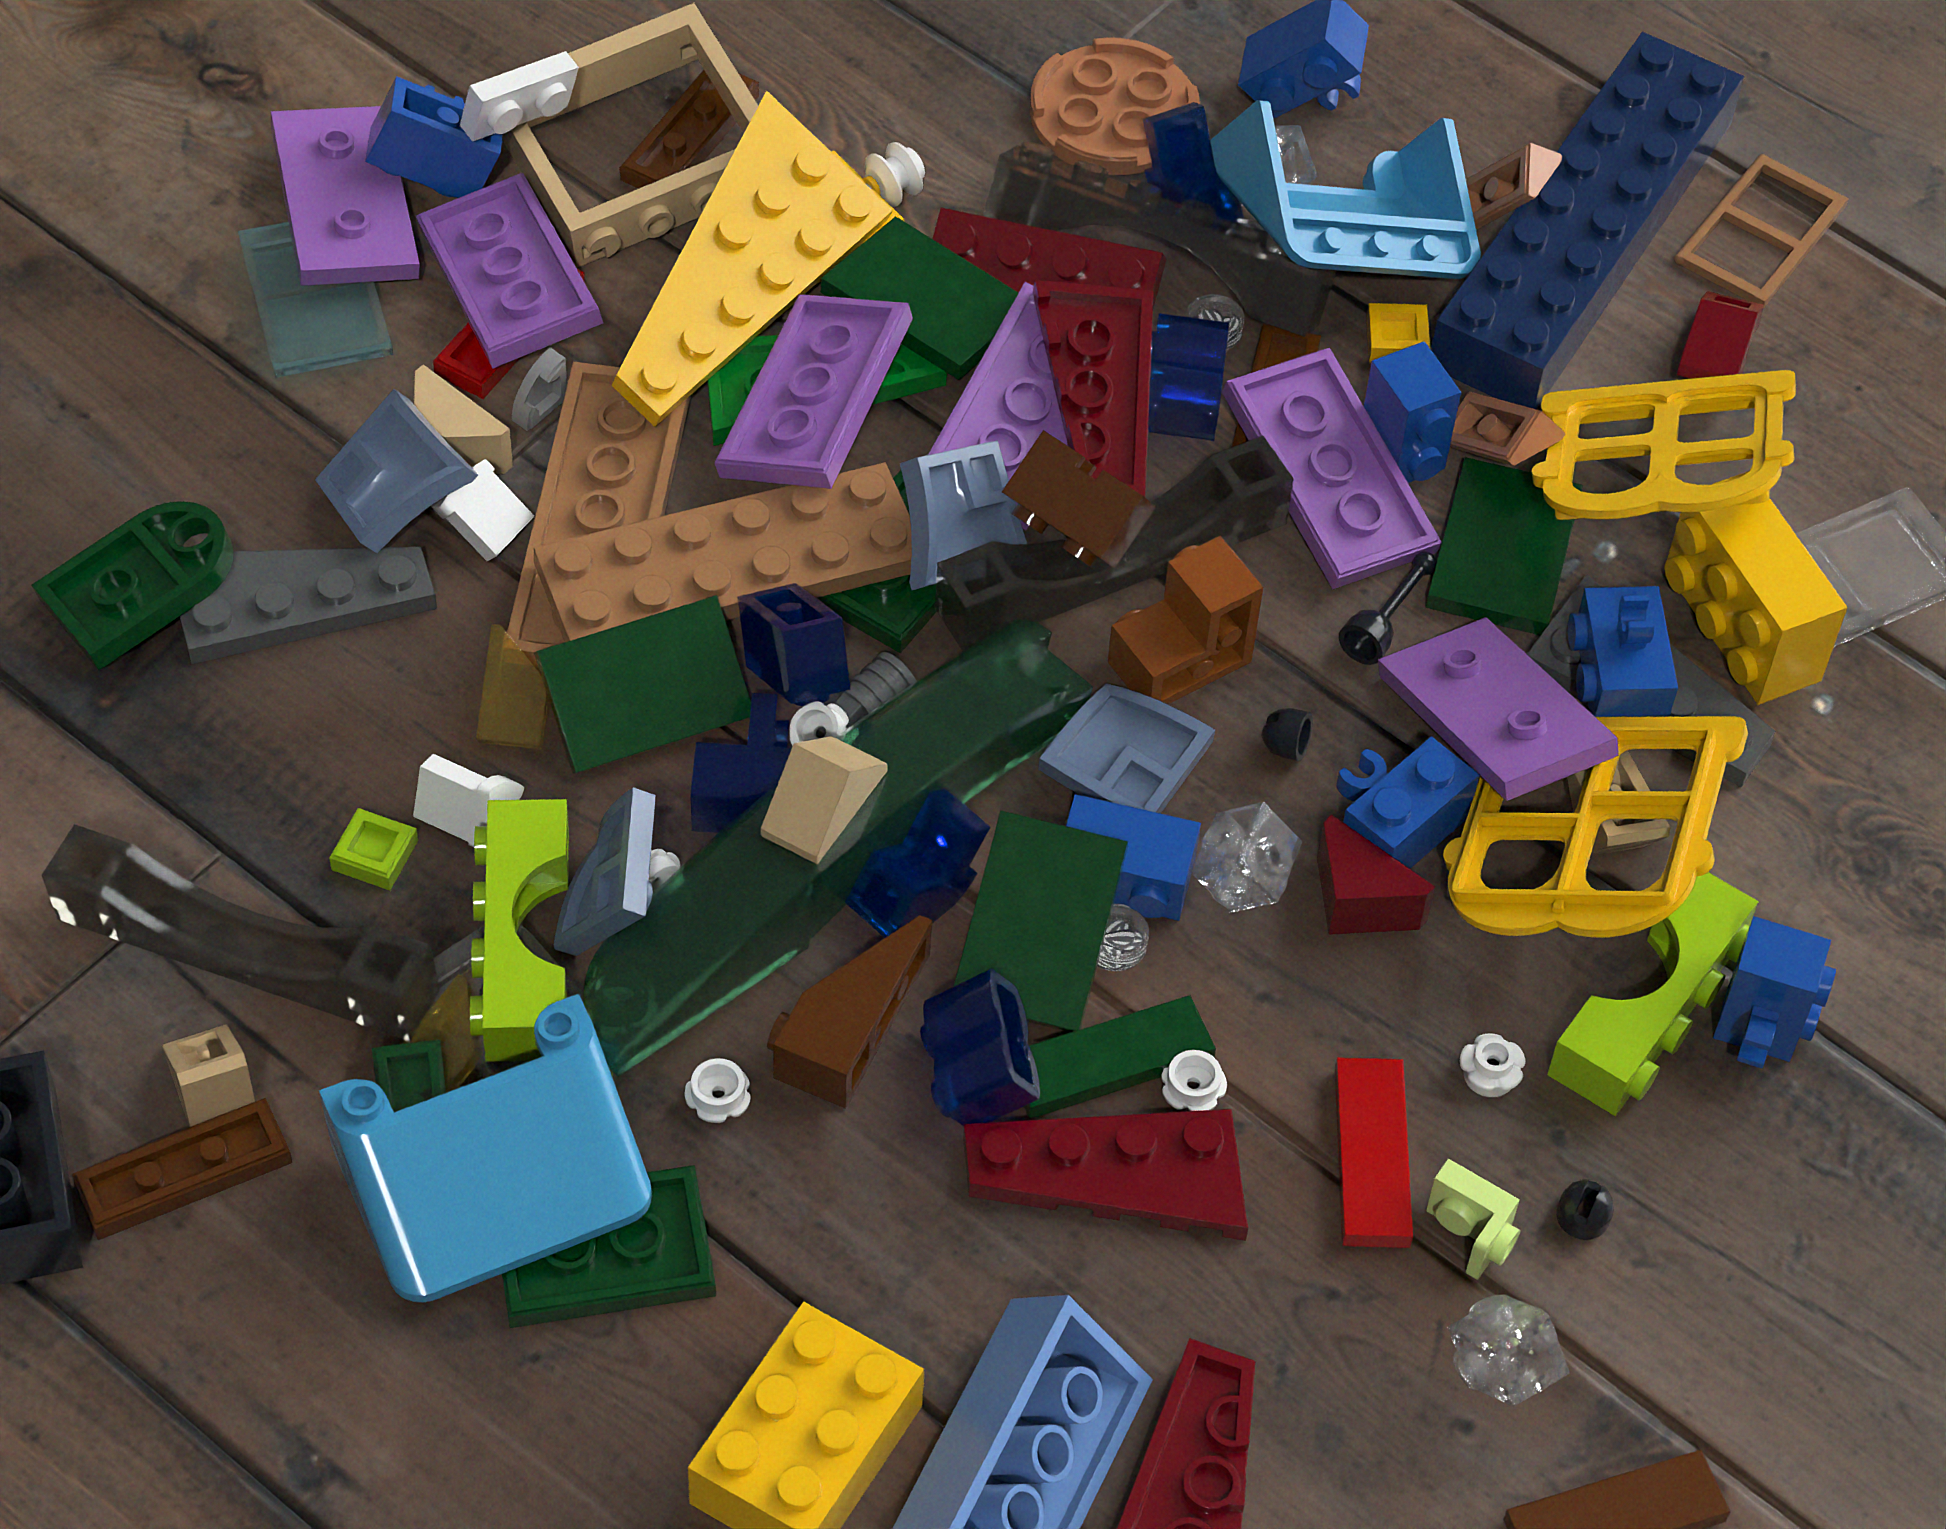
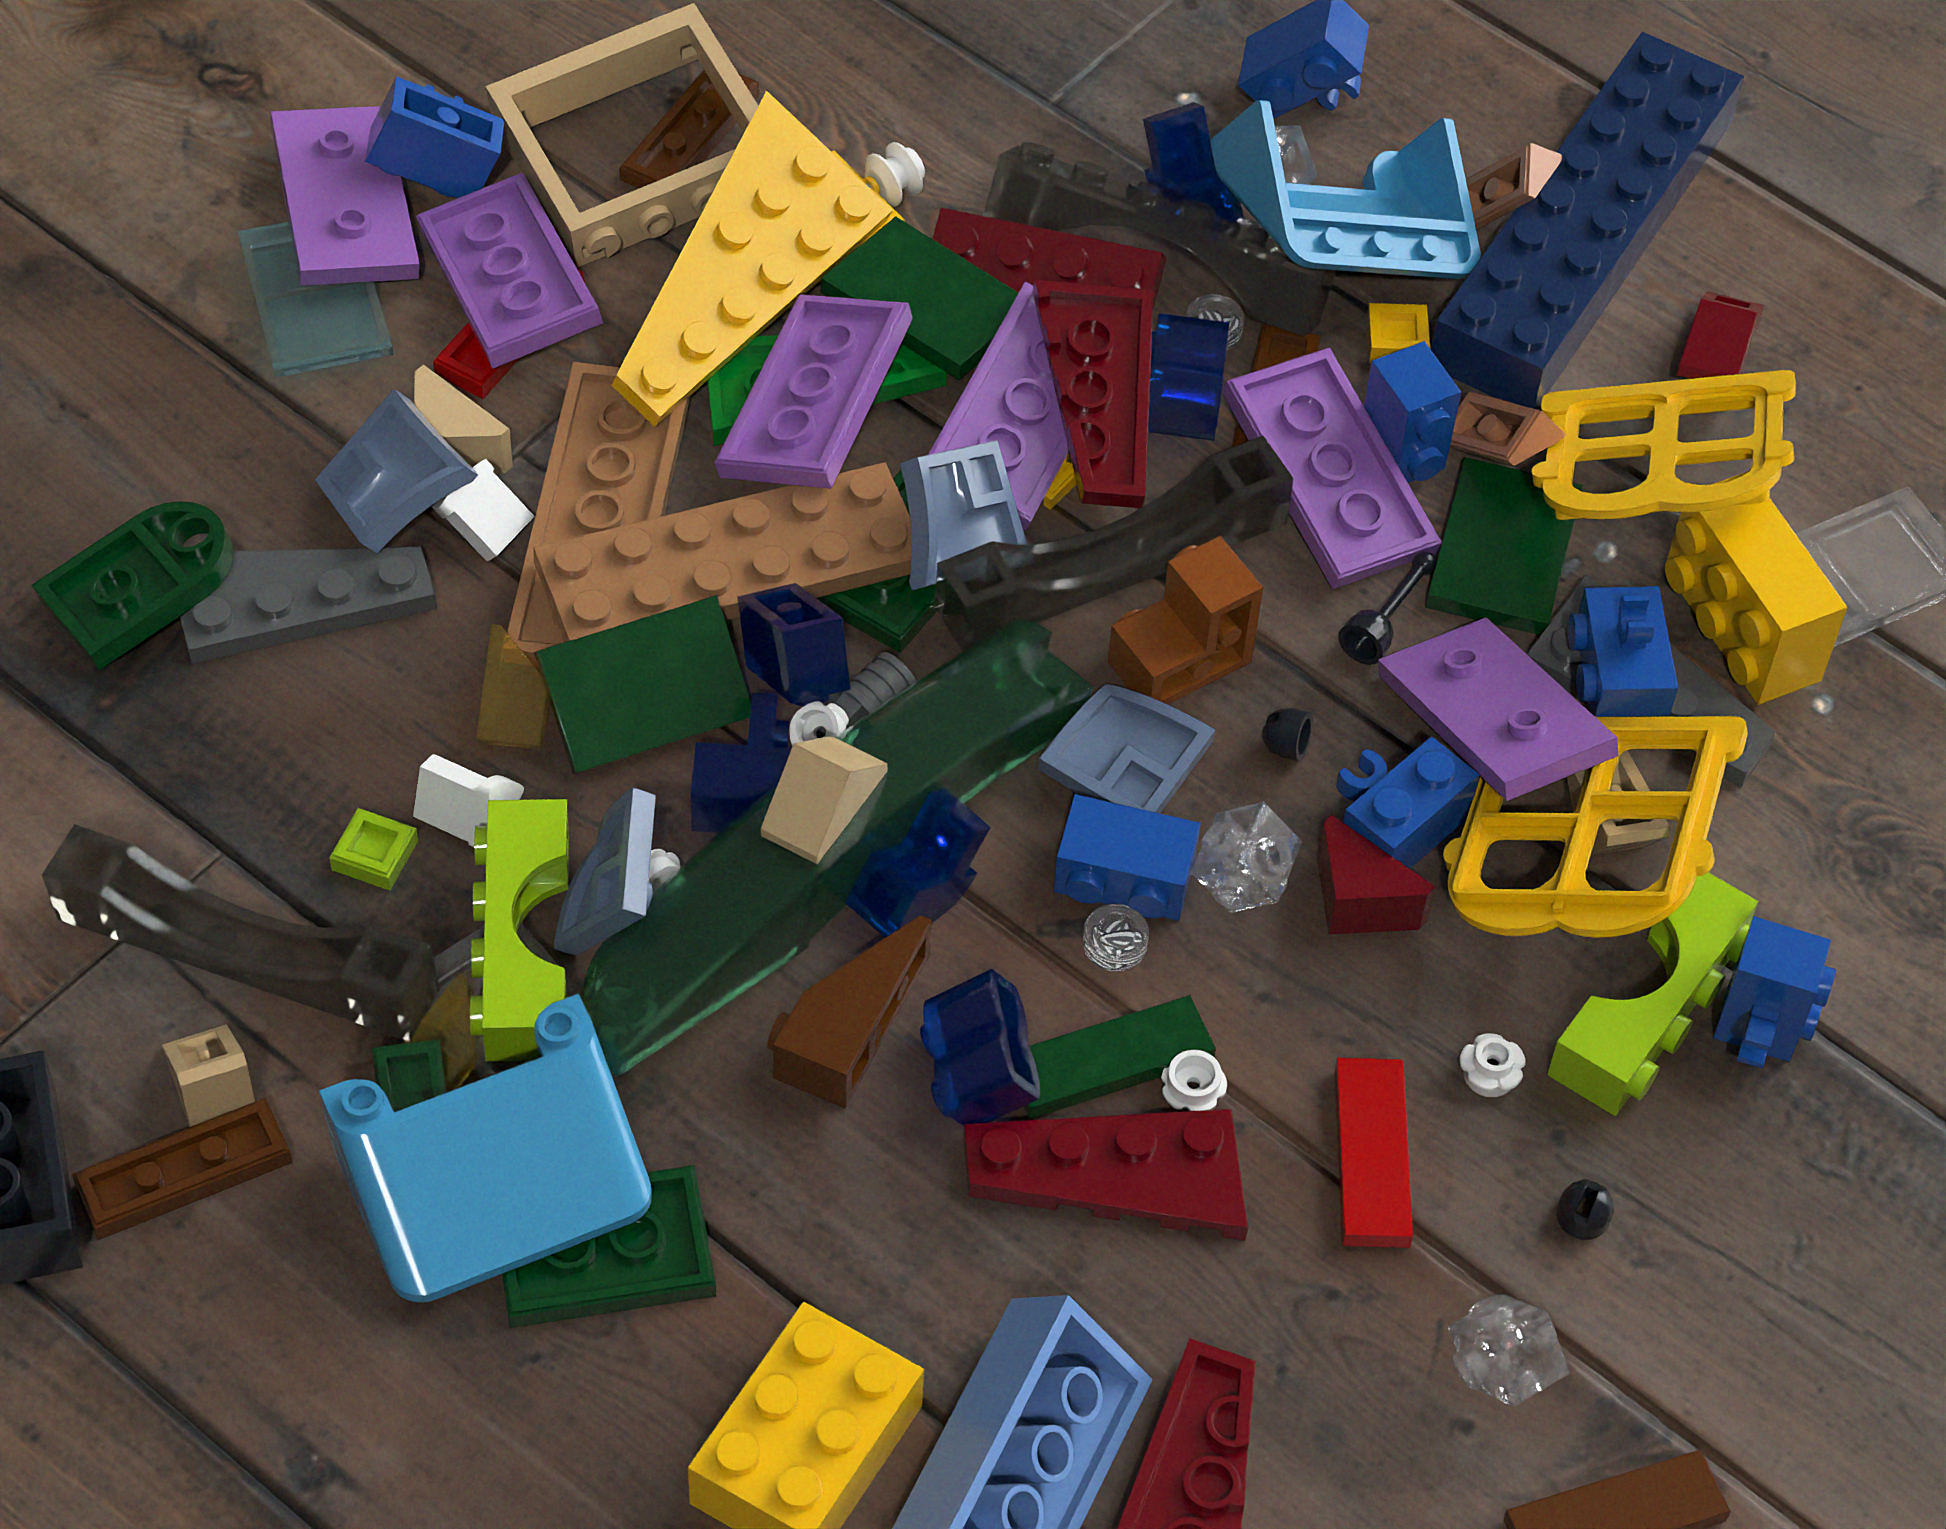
(519, 96): white plate -> none
(540, 390): light grey tile -> none
(713, 1076): white plate -> none
(1044, 915): dark green tile -> none
(1094, 514): reddish brown brick -> none
(1096, 98): nougat tile -> none
(1476, 1209): yellowish green bracket -> none
(1796, 248): medium nougat window -> none

